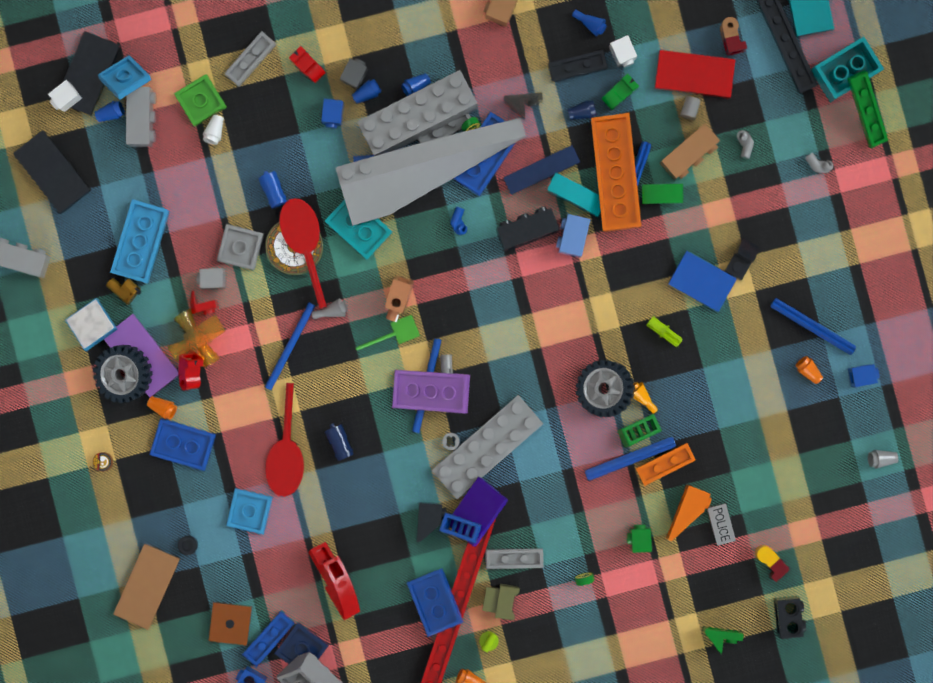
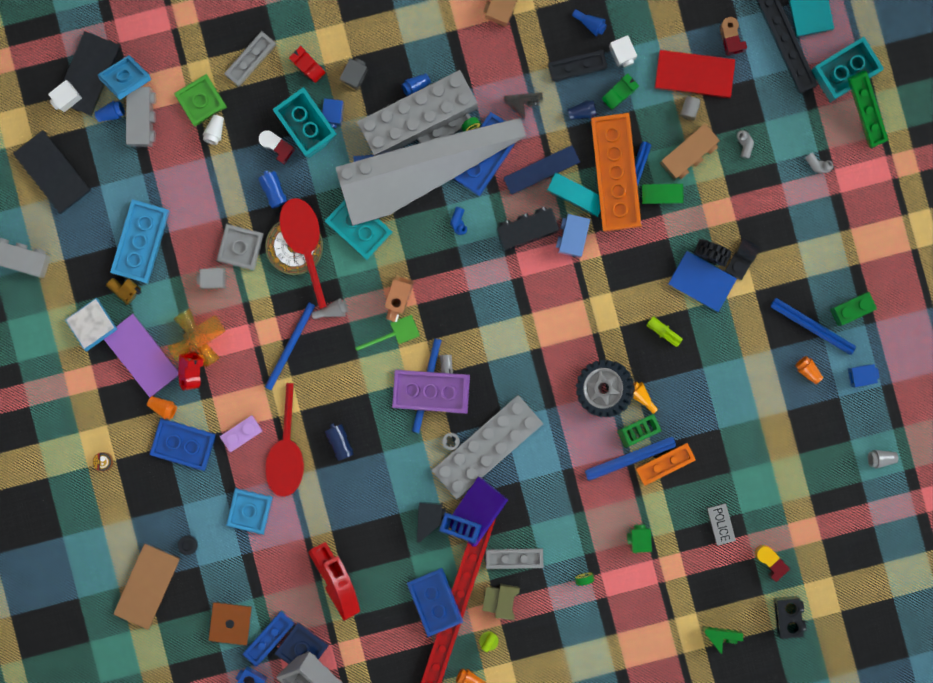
(136, 373): wheel -> none
(206, 307): red plate -> none
(241, 433): none -> lavender piece
(275, 143): none -> leg
(305, 122): none -> teal slope
(367, 91): blue cone -> none
(690, 508): orange slope -> none
(712, 252): none -> black tyre
(853, 309): none -> green brick

